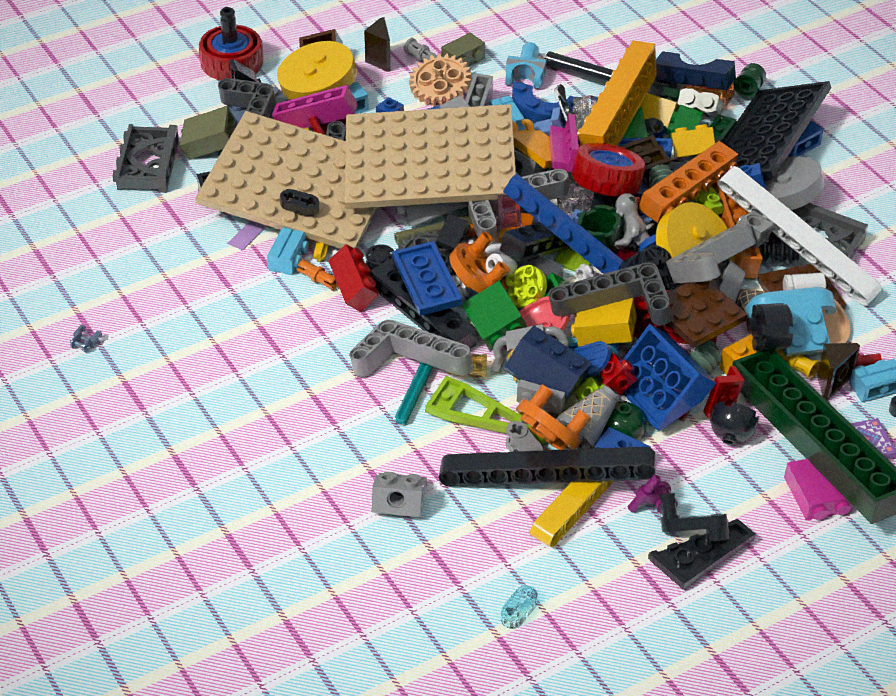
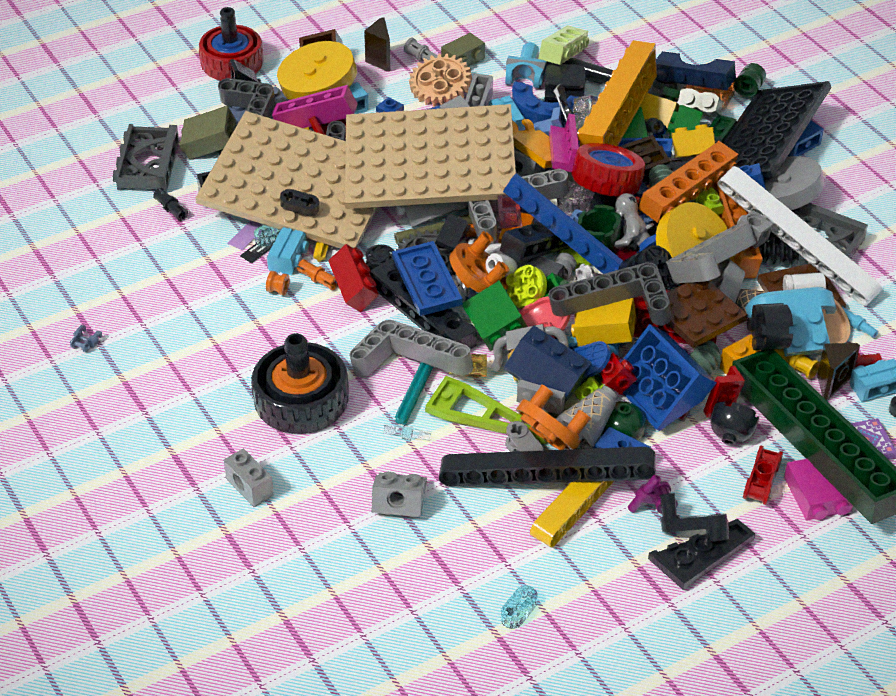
(170, 204): none -> black pin
(248, 477): none -> light grey brick
(255, 252): none -> black sticker
(265, 235): none -> clear light blue beam
(277, 282): none -> orange wheel
(300, 386): none -> black wheel
(407, 432): none -> clear bar
(563, 44): none -> yellowish green brick
(568, 75): none -> black brick
(569, 264): none -> light grey wheel
(763, 475): none -> red piece
(860, 324): none -> medium azure bar

